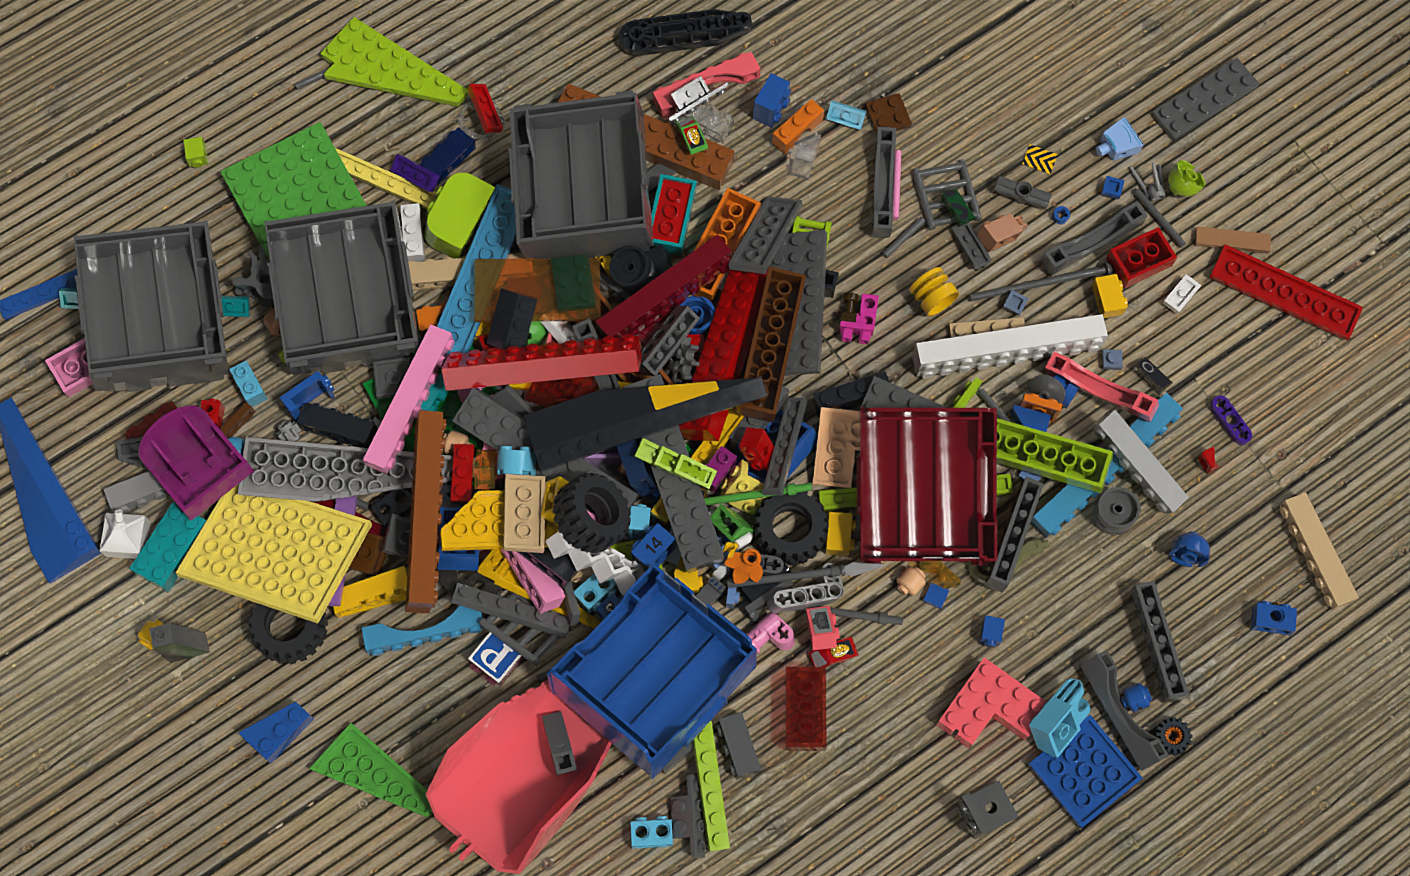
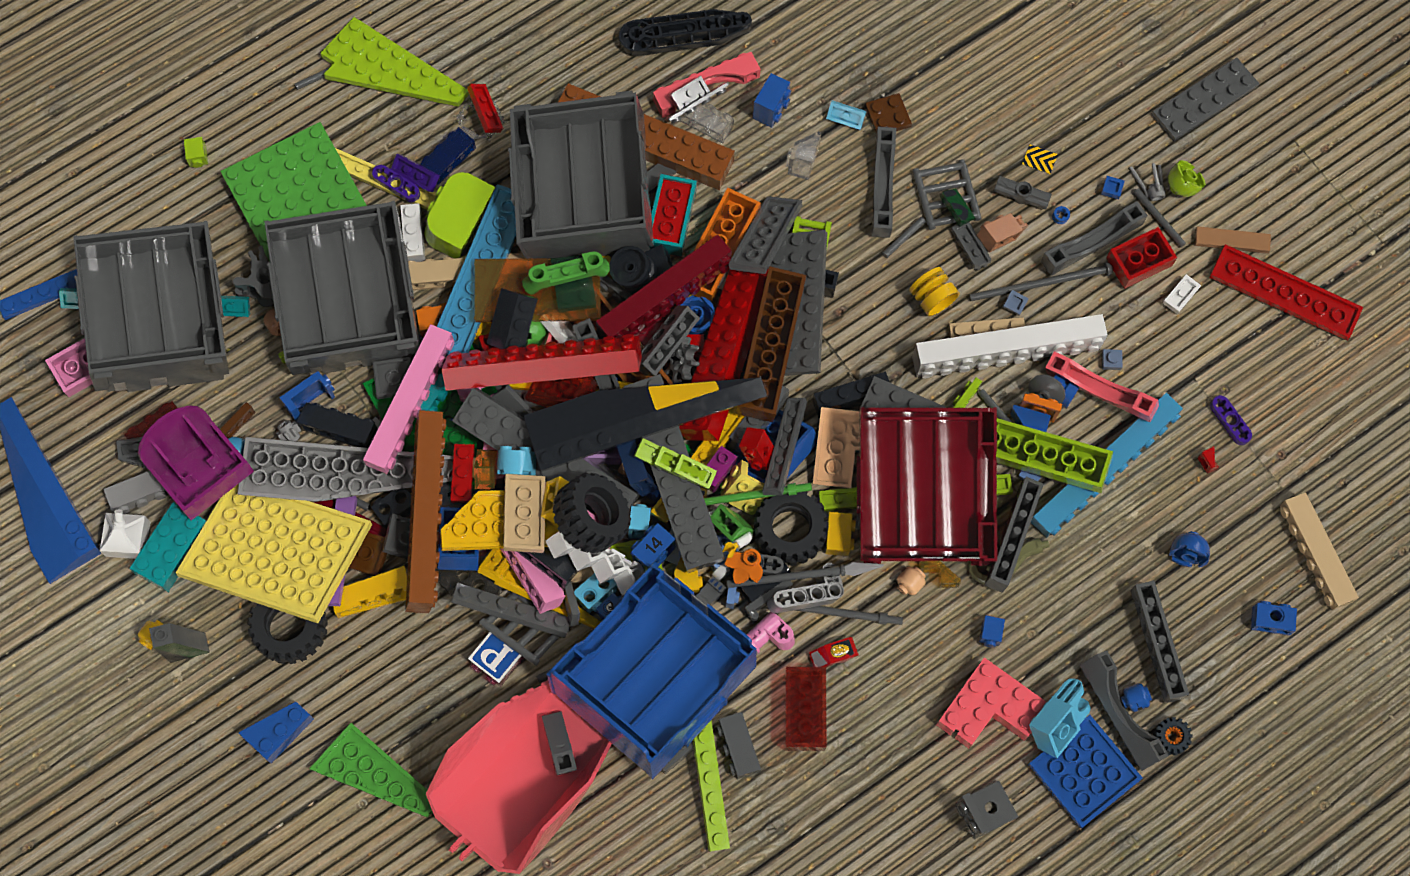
(215, 410): red brick -> none
(248, 384): medium azure brick -> none
(383, 638): dark azure arch -> none
(400, 191): none -> dark purple beam
(452, 438): light nougat head -> none
(545, 276): none -> bright green plate
(651, 840): medium azure brick -> none
(688, 817): dark grey bracket -> none
(692, 135): slope -> none
(805, 118): orange arch -> none
(822, 628): coral brick -> none
(858, 323): dark pink hips -> none
(896, 184): bright pink bar -> none
(936, 596): blue tile -> none
(1109, 296): yellow brick -> none
(1116, 511): dark grey wheel -> none
(1119, 141): light blue torso -> none
(1139, 462): light grey brick -> none
(1152, 375): slope -> none

